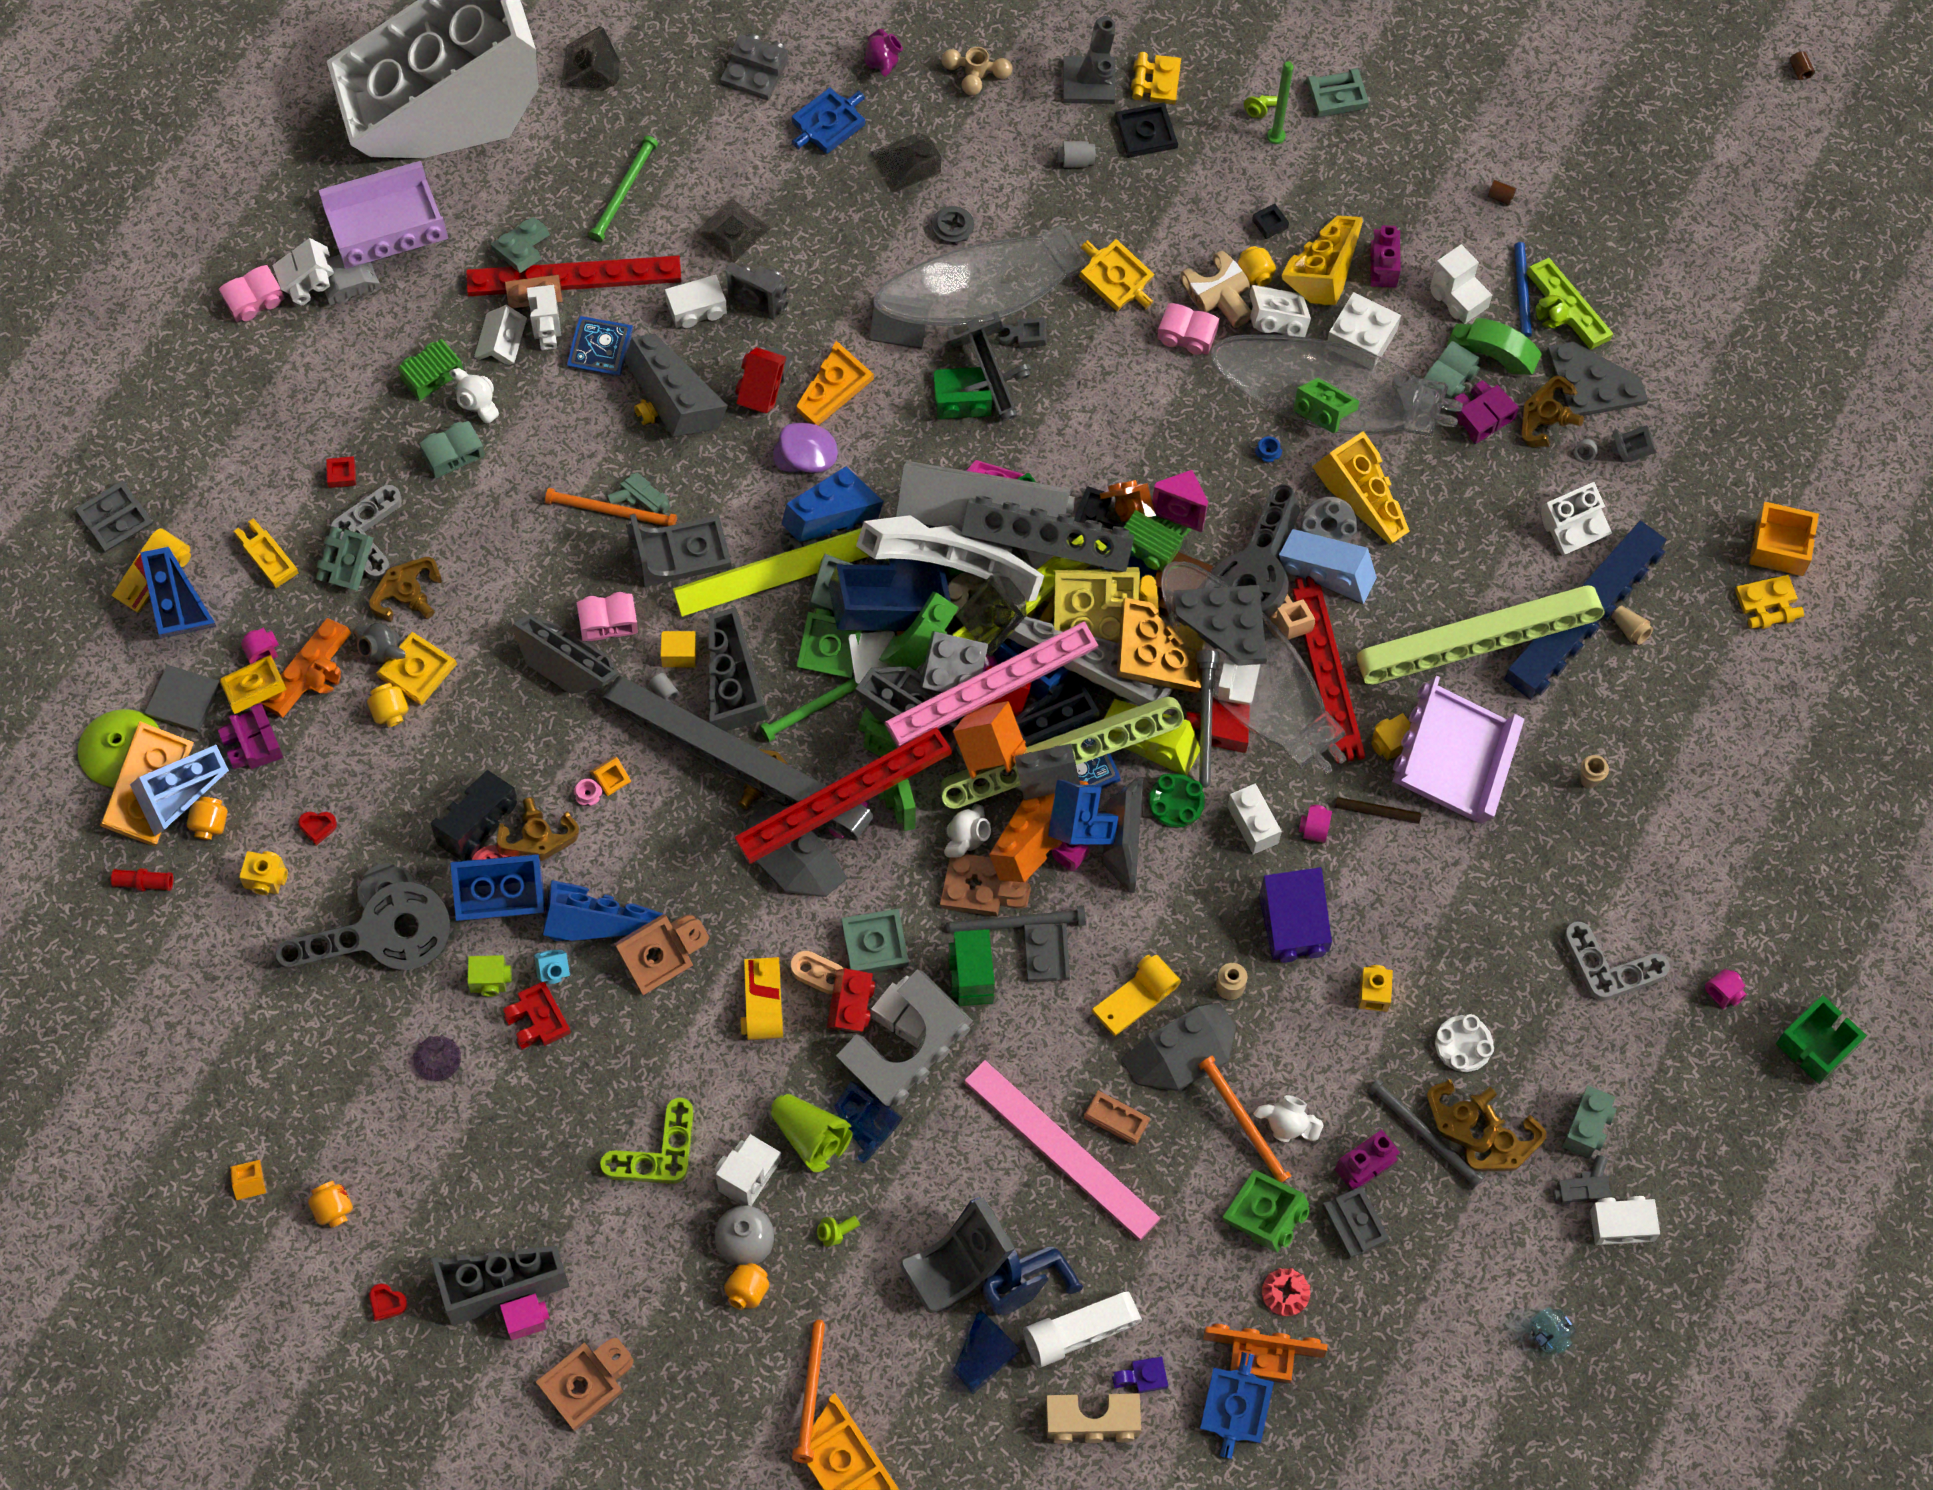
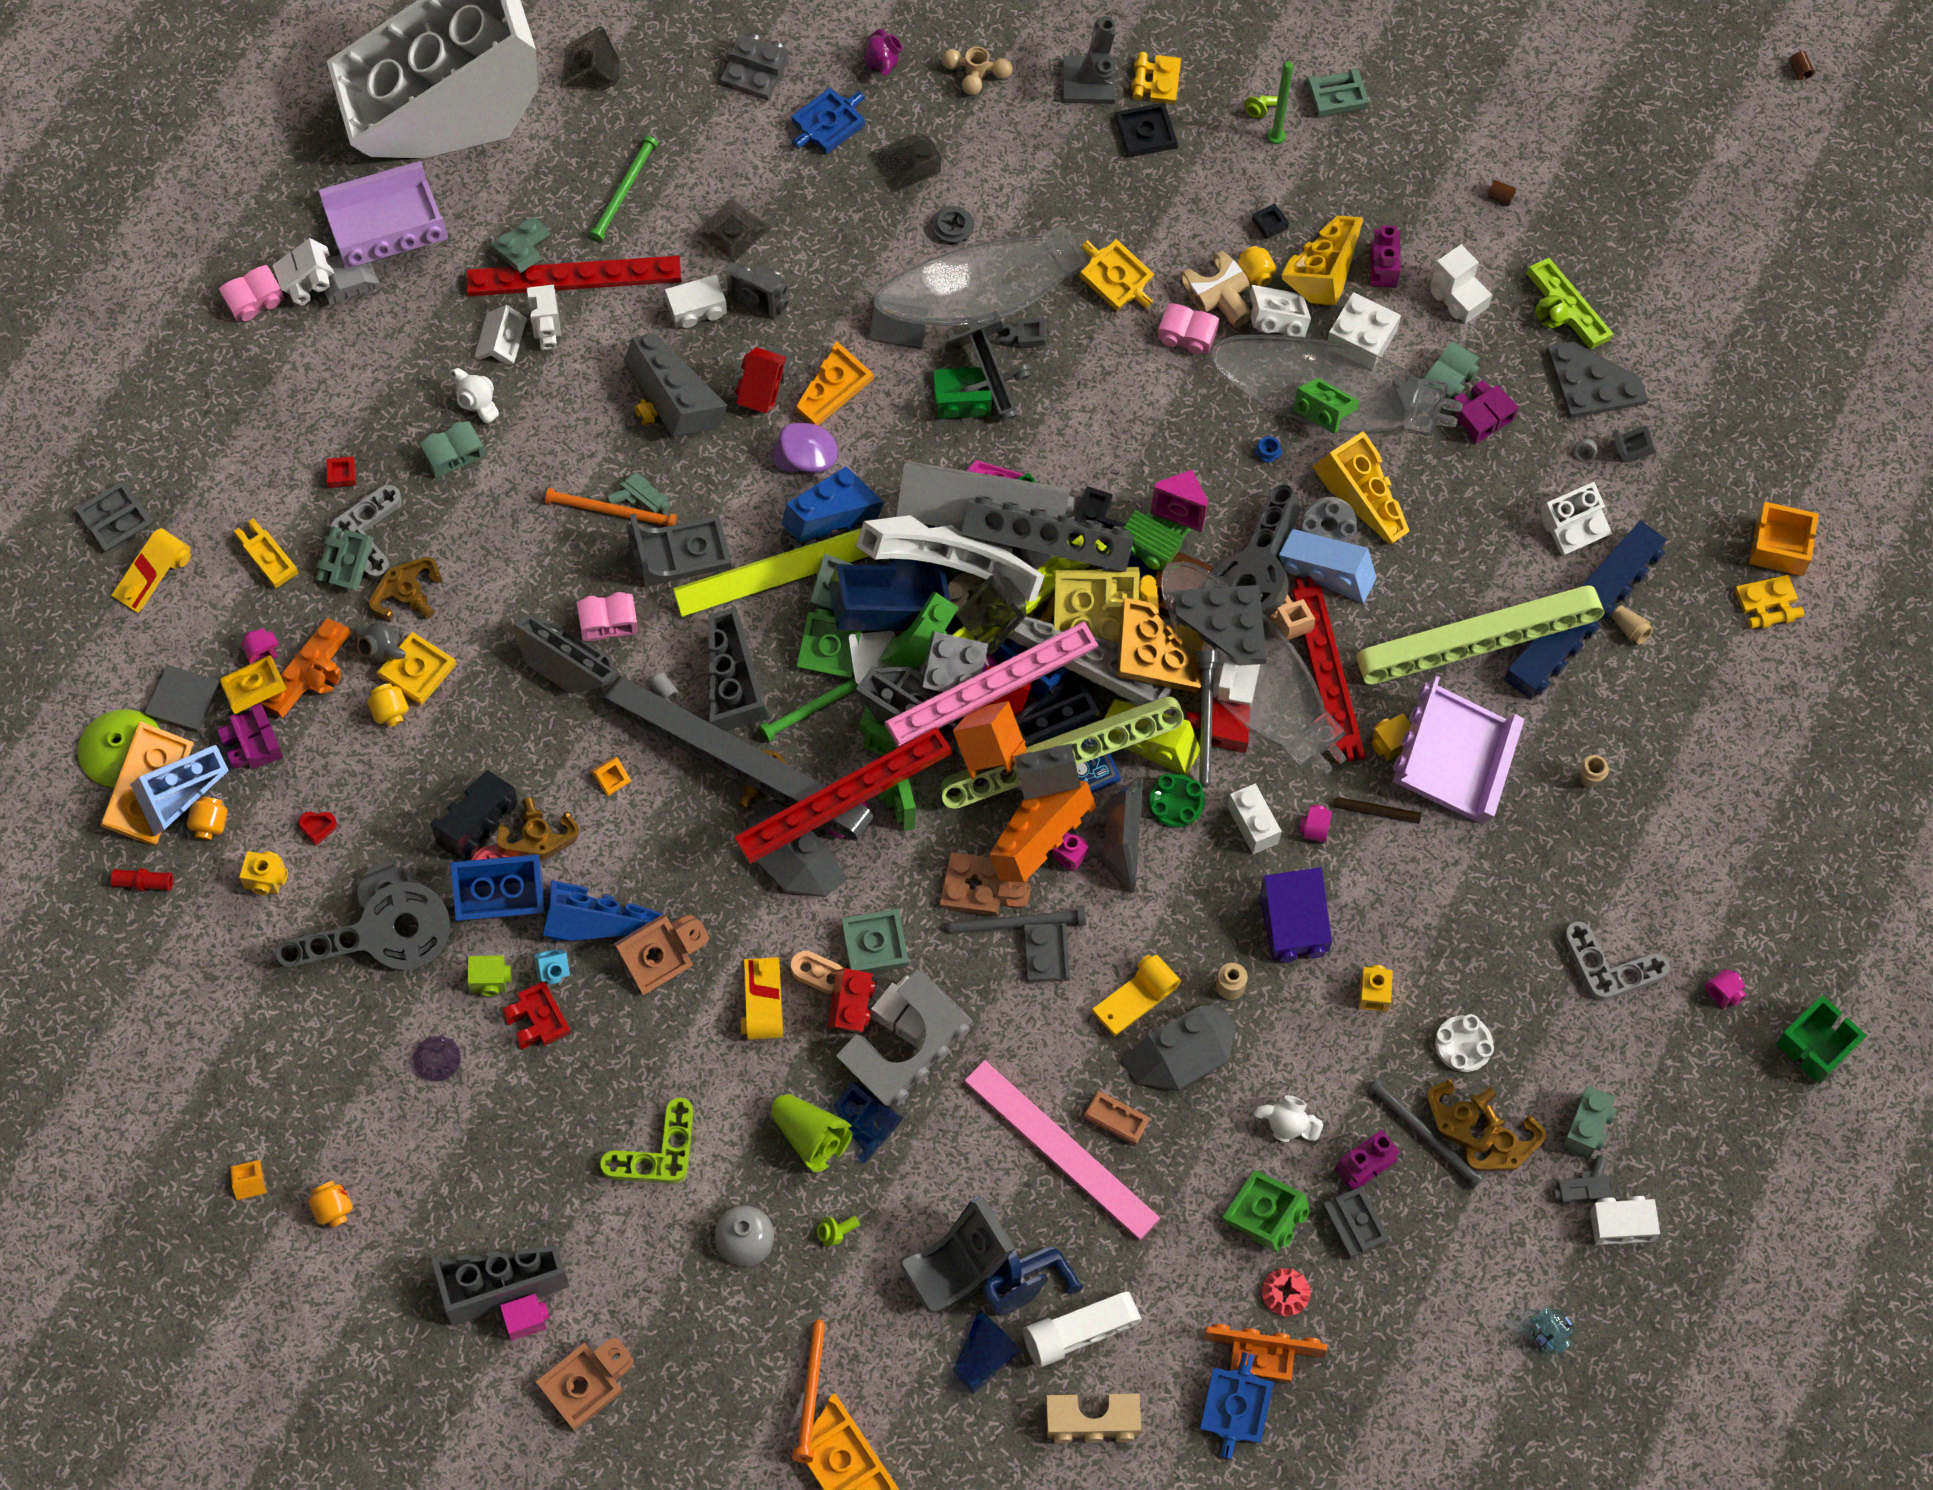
(172, 596): blue wedge -> none
(386, 1303): red tile -> none
(429, 369): bright green brick -> none
(517, 289): nougat tile -> none
(584, 786): bright pink plate -> none
(600, 346): slope -> none
(678, 649): yellow panel -> none
(746, 1170): white brick -> none
(746, 1286): light orange head -> none
(967, 831): white piece -> none
(971, 968): green piece -> none
(1076, 154): light grey brick -> none
(1076, 816): blue panel -> none
(1130, 498): orange bracket -> none
(1145, 1374): dark purple plate -> none
(1243, 1119): orange bar -> none
(1500, 342): bright green arch -> none
(1522, 286): blue bar -> none
(1545, 410): pearl gold piece -> none

